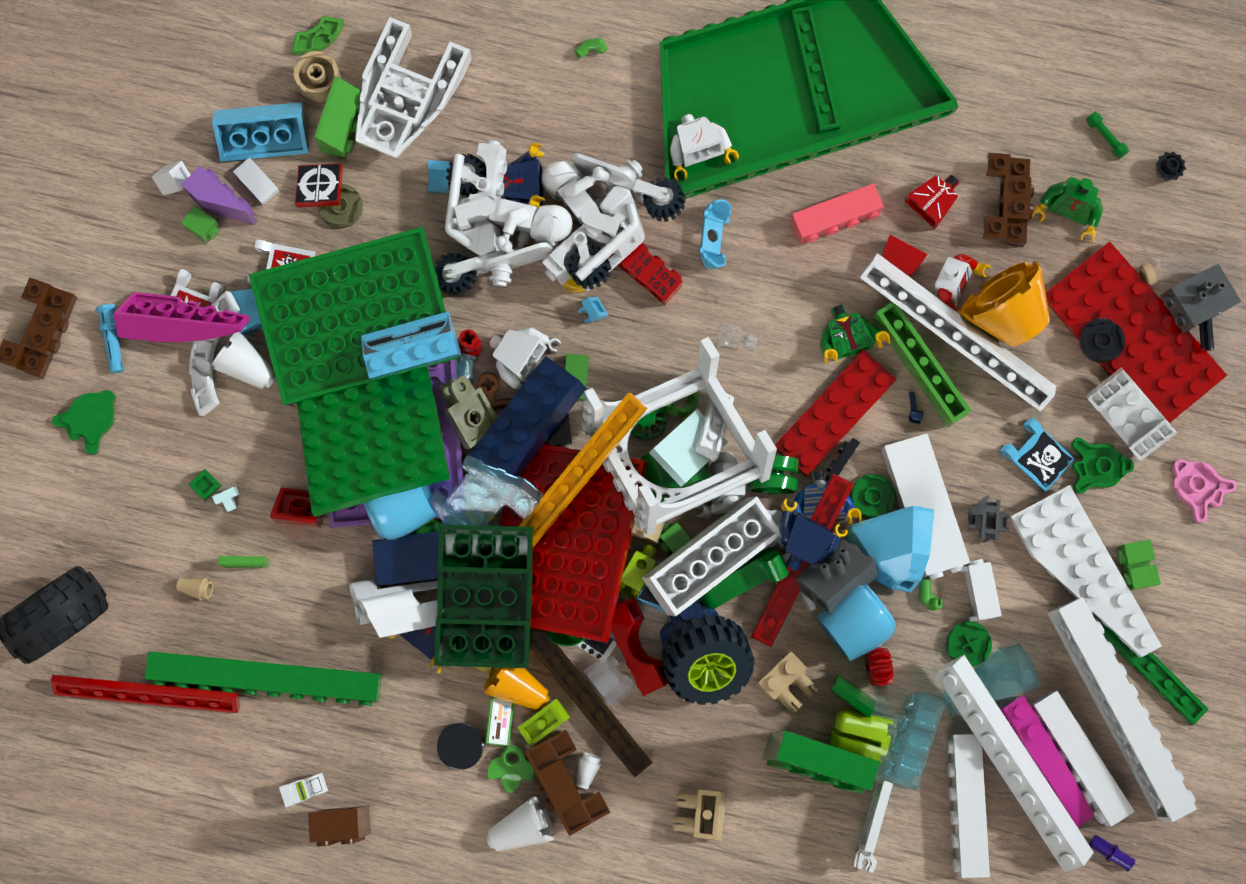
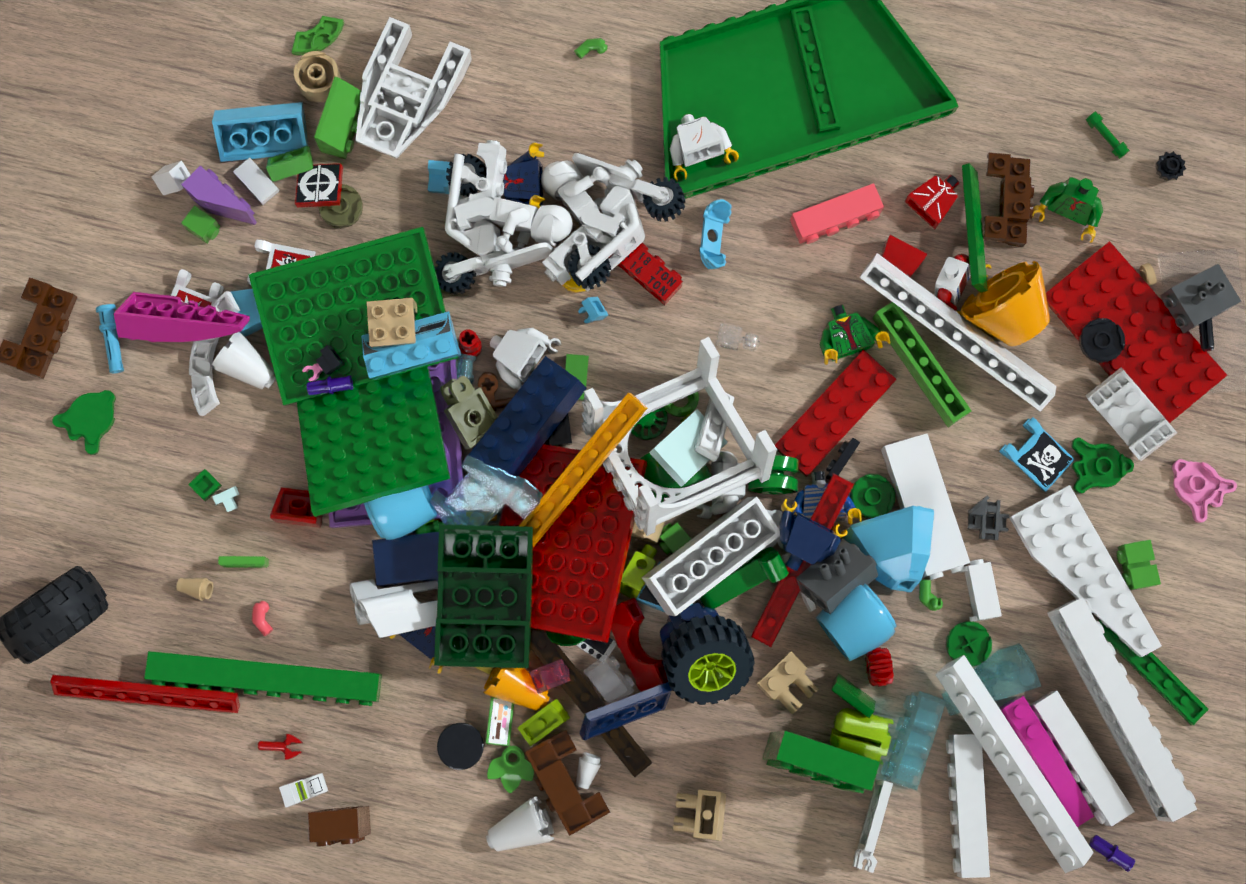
(258, 617): none -> coral arm
(281, 746): none -> red bar
(290, 163): none -> bright green slope
(328, 362): none -> black piece
(330, 385): none -> dark purple axle
(391, 322): none -> tan bracket
(550, 676): none -> clear pink brick
(625, 711): none -> dark blue tile
(915, 416): dark blue hand -> none
(974, 228): none -> green tile

